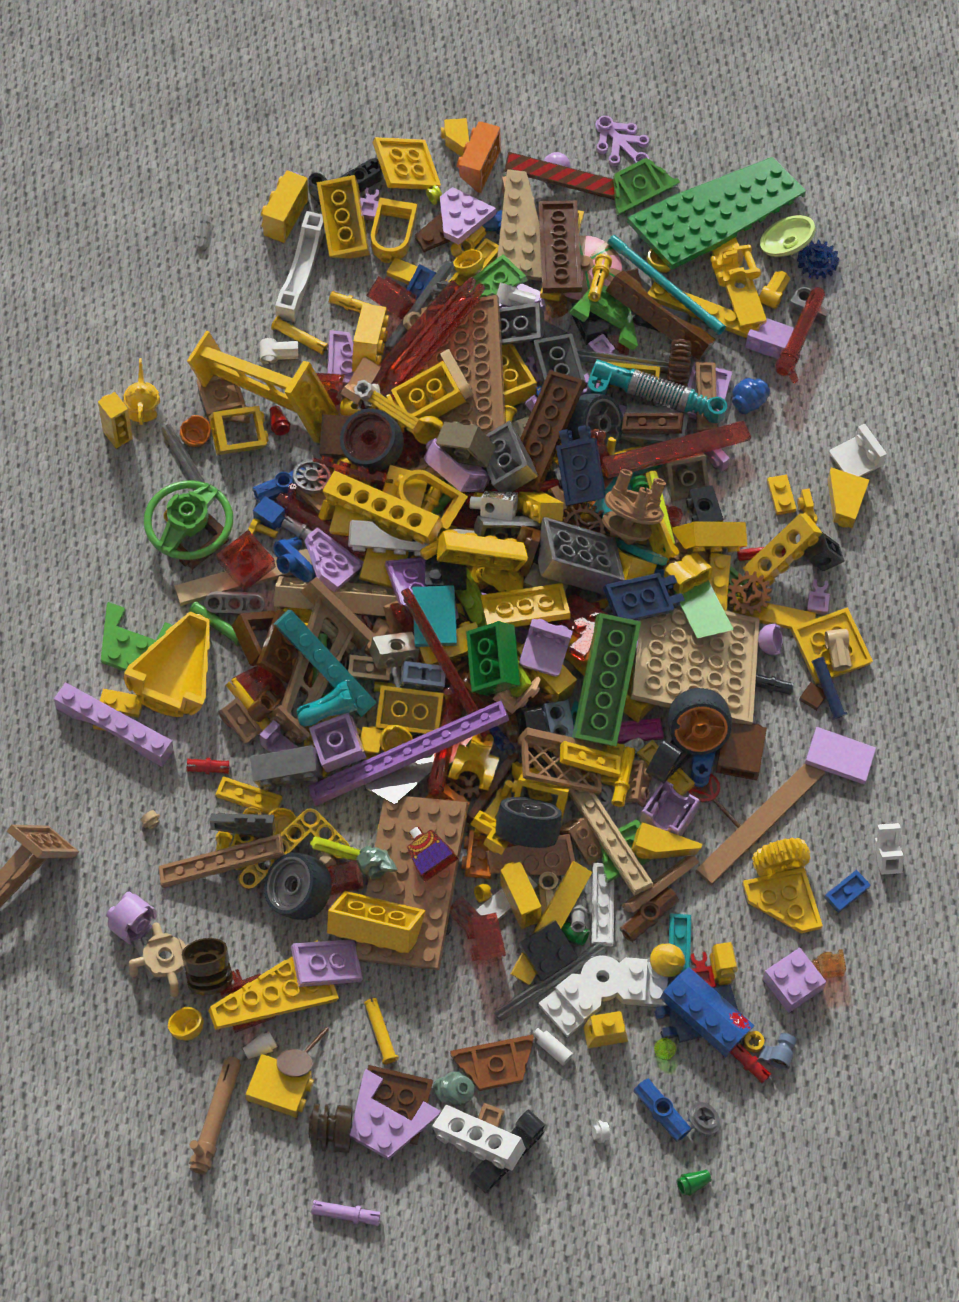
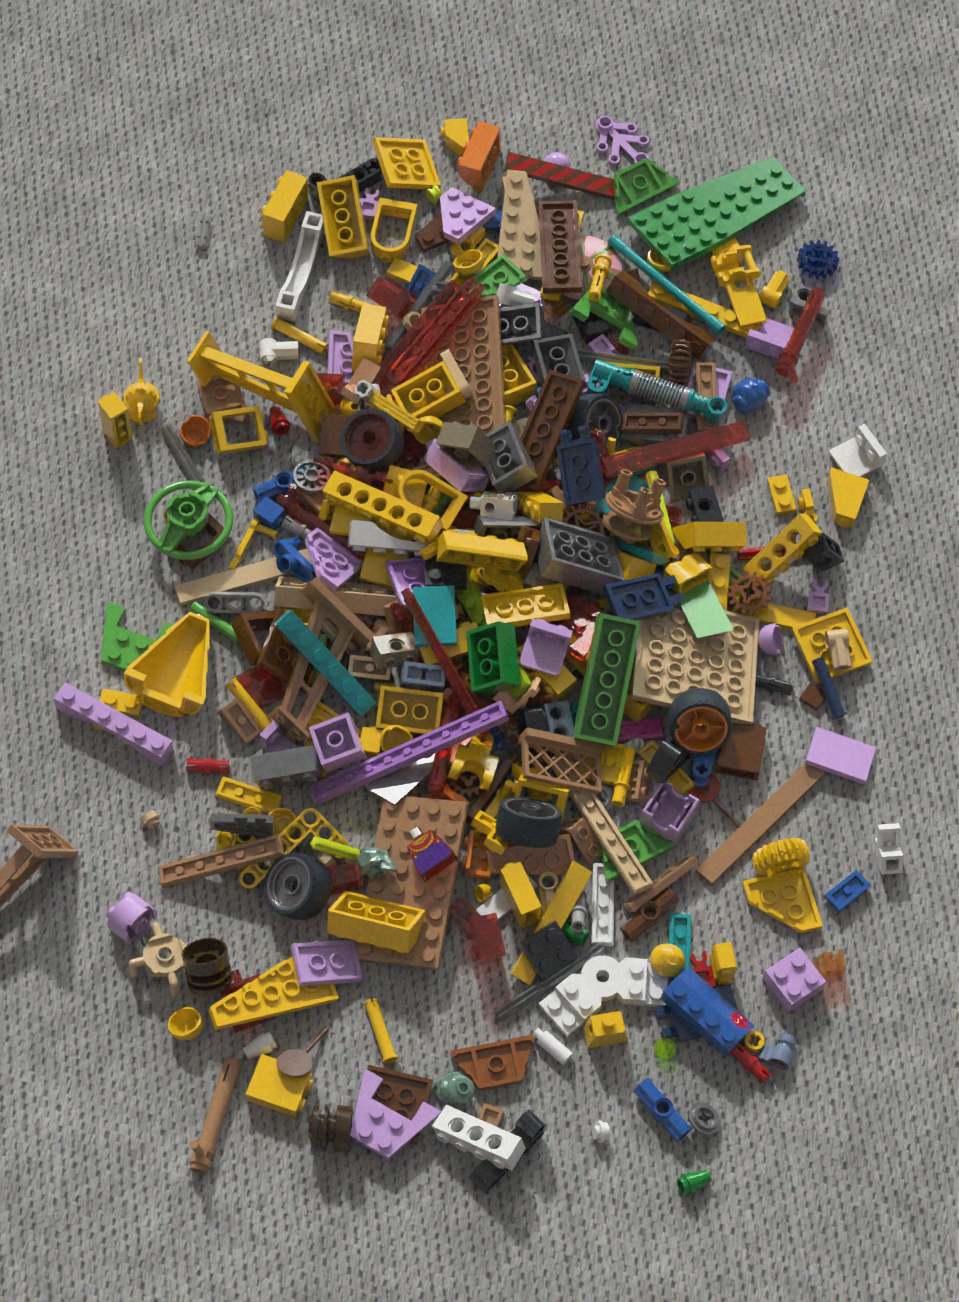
(246, 560): clear red brick -> none
(264, 704): reddish brown piece -> none
(335, 703): teal piece -> none
(348, 1213): lavender pin -> none
(589, 759): yellow plate -> none
(638, 482): green bush -> none
(657, 843): yellow slope -> none
(788, 236): yellowish green dish -> none

